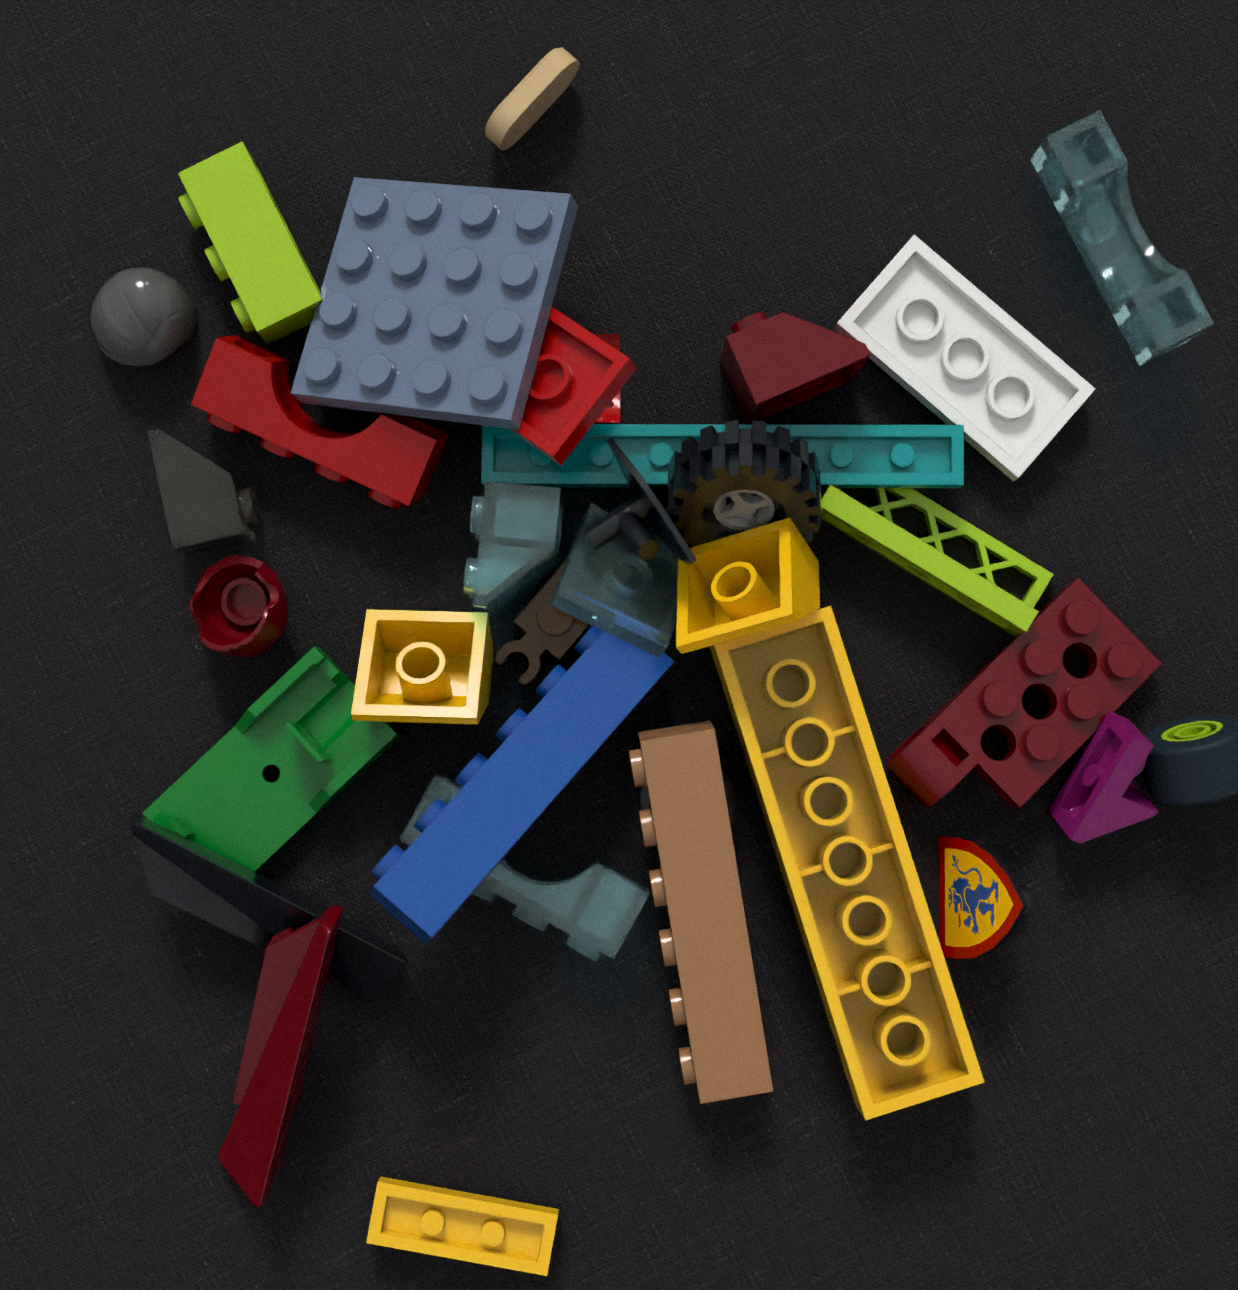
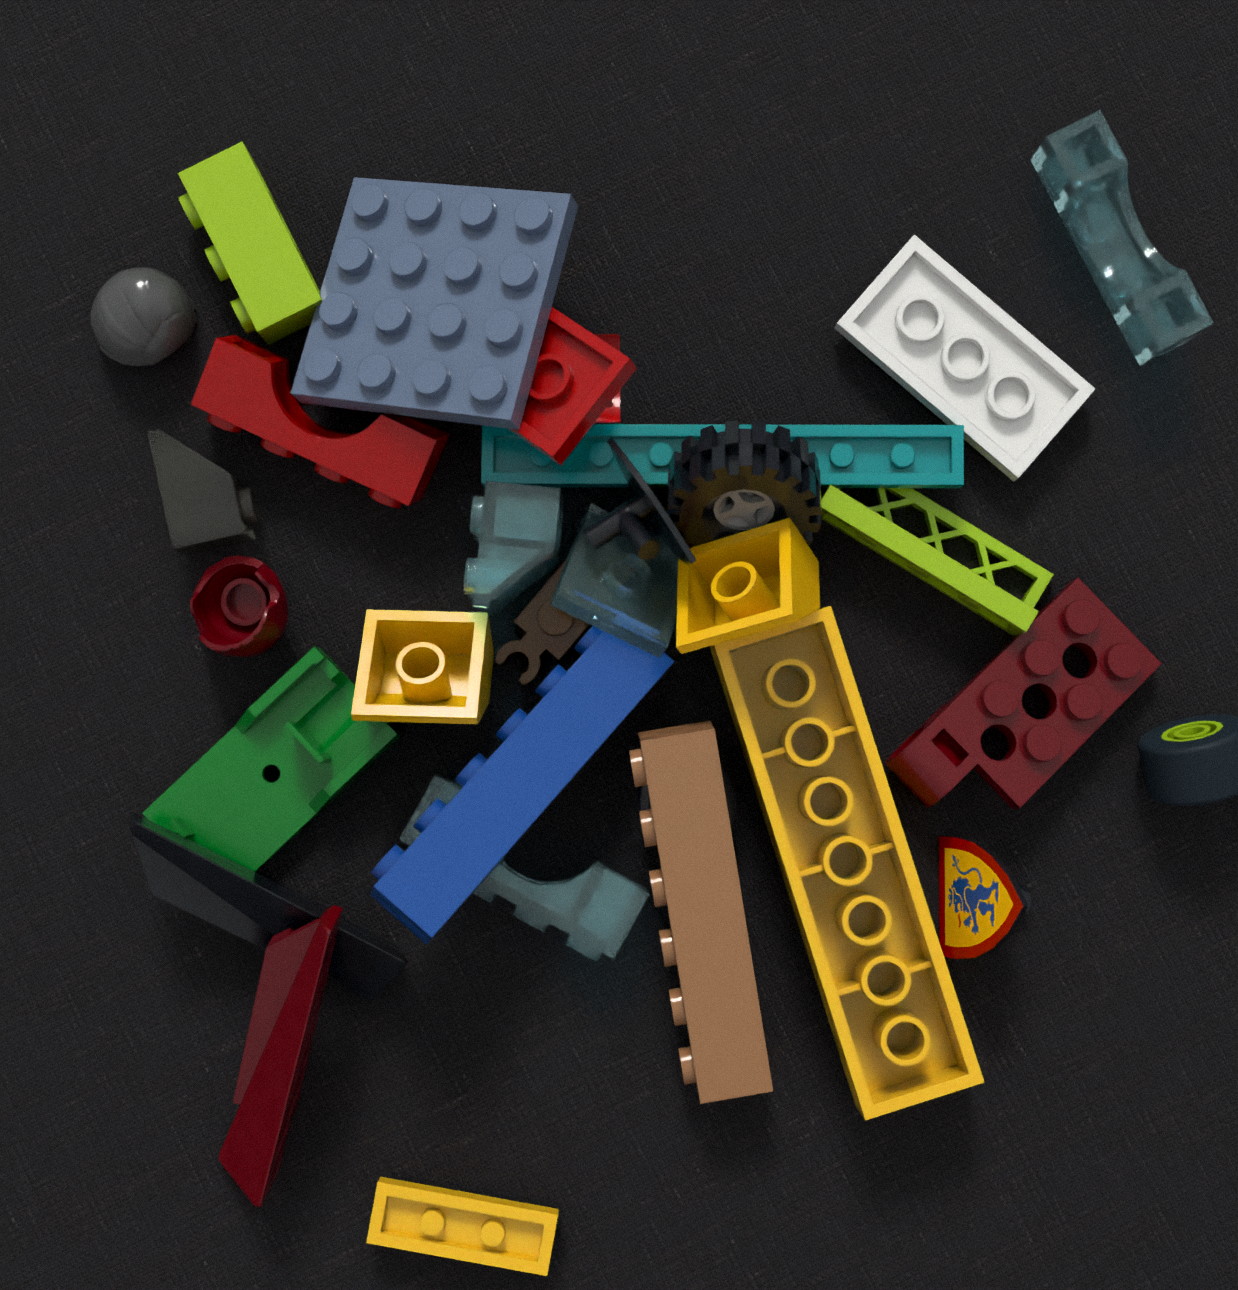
(531, 98): tan tile -> none
(786, 363): dark red slope -> none
(1100, 789): magenta slope -> none

